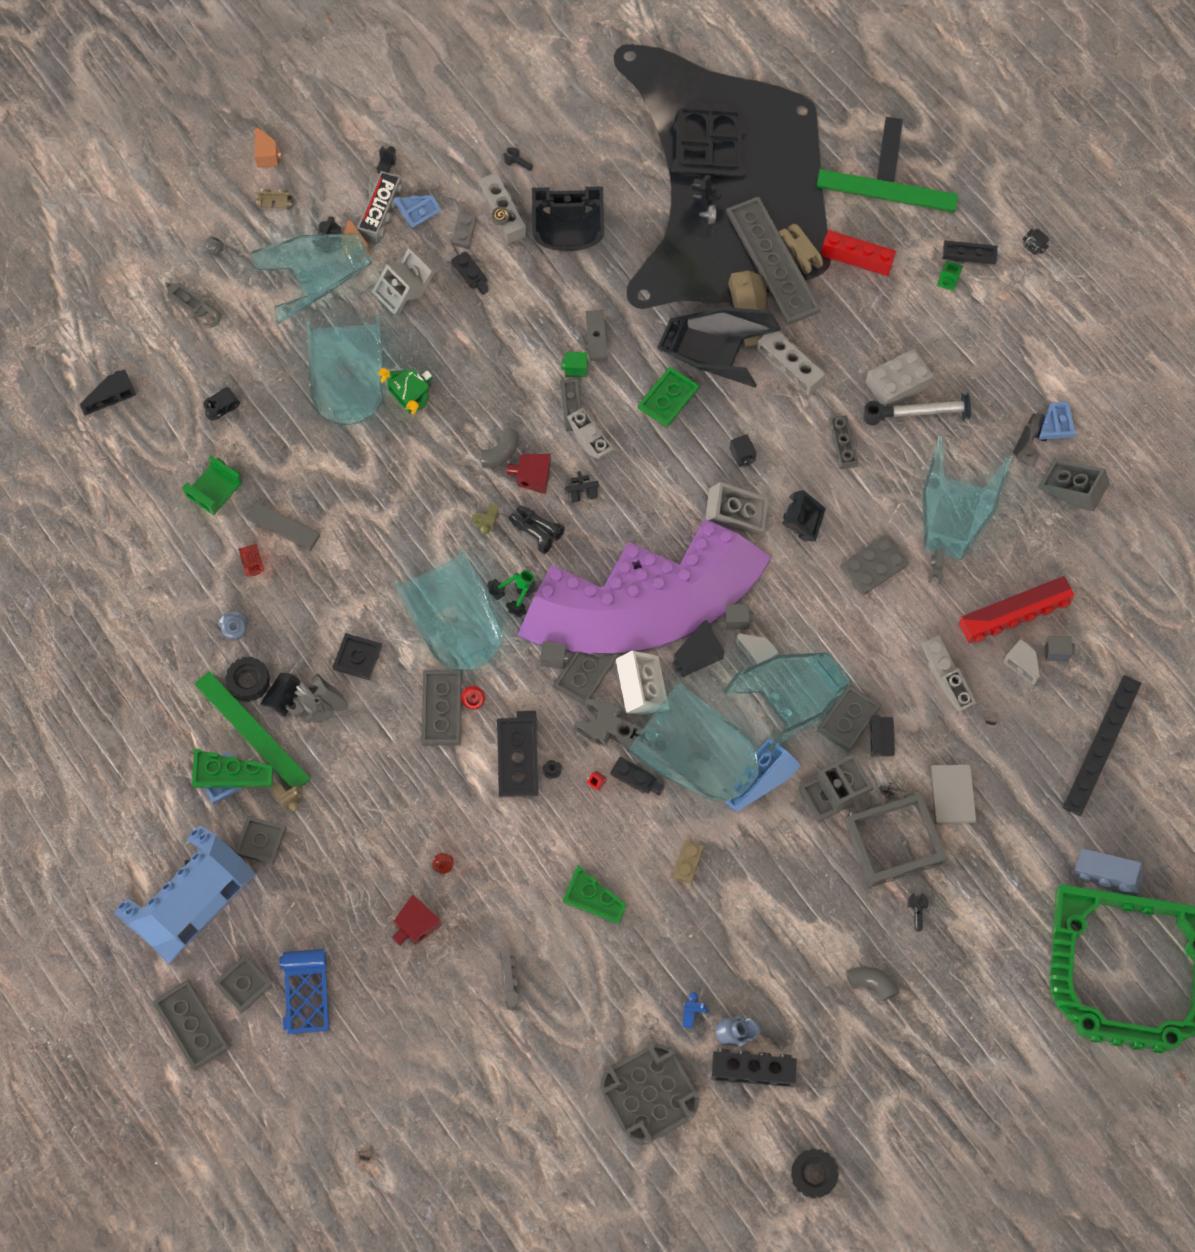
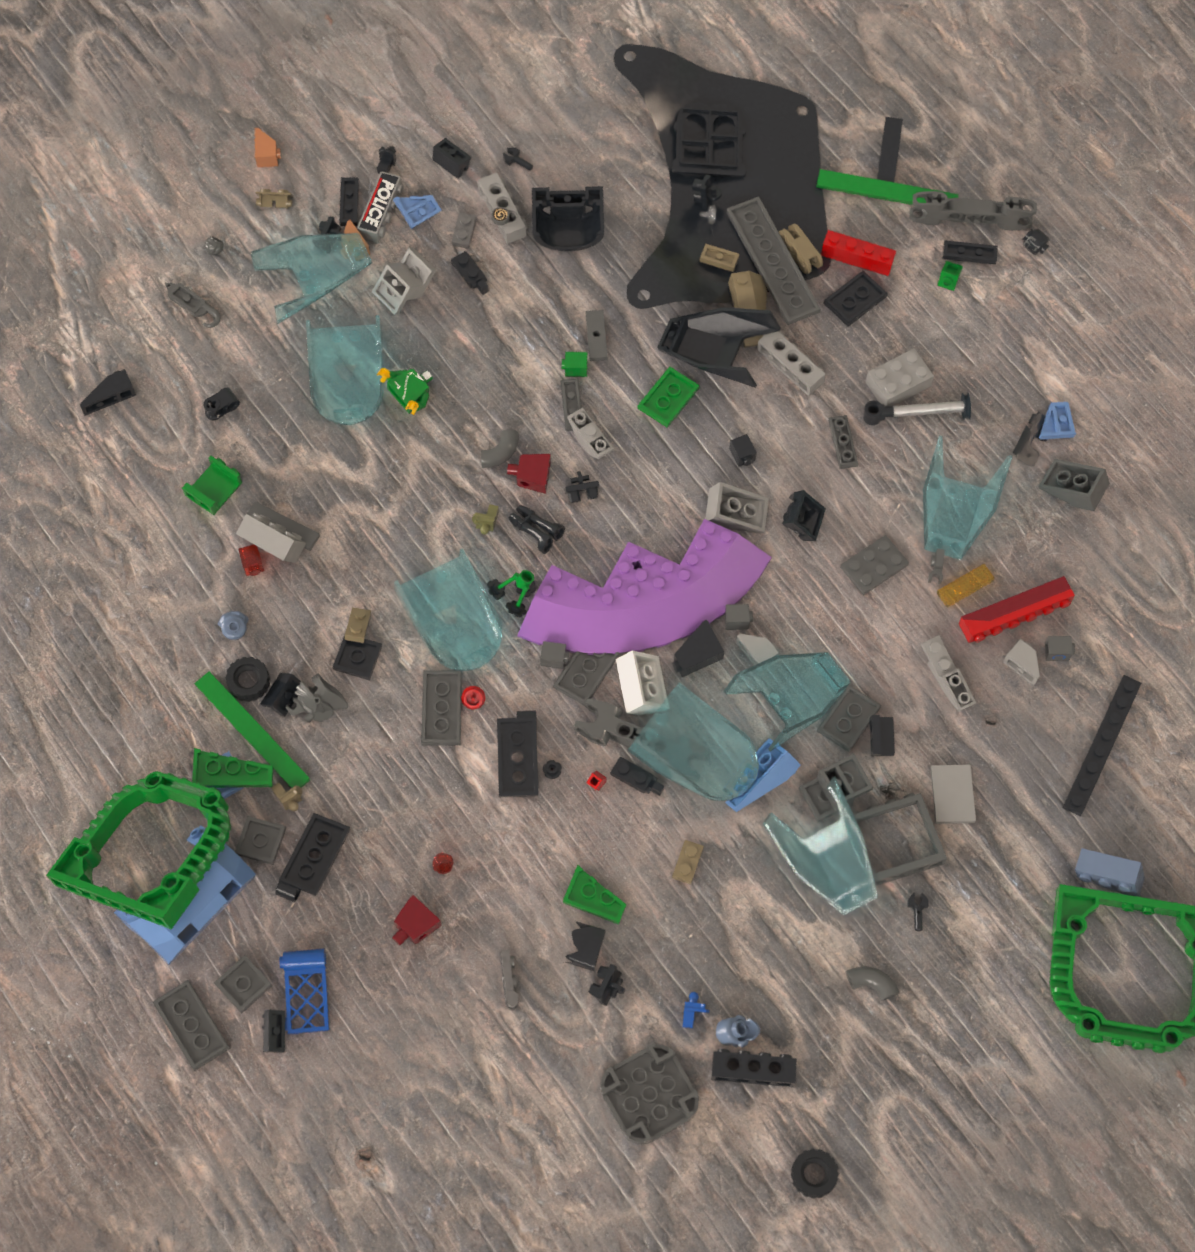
(177, 890): none -> green arch
(271, 537): none -> light grey brick
(274, 1031): none -> black plate
(309, 873): none -> black hinge
(349, 200): none -> black plate
(357, 625): none -> dark tan plate
(451, 157): none -> black hinge
(588, 943): none -> black piece
(610, 985): none -> black hips
(719, 257): none -> dark tan plate
(830, 860): none -> clear light blue windscreen
(855, 298): none -> black tile
(965, 585): none -> clear yellow tile
(978, 211): none -> dark grey piece

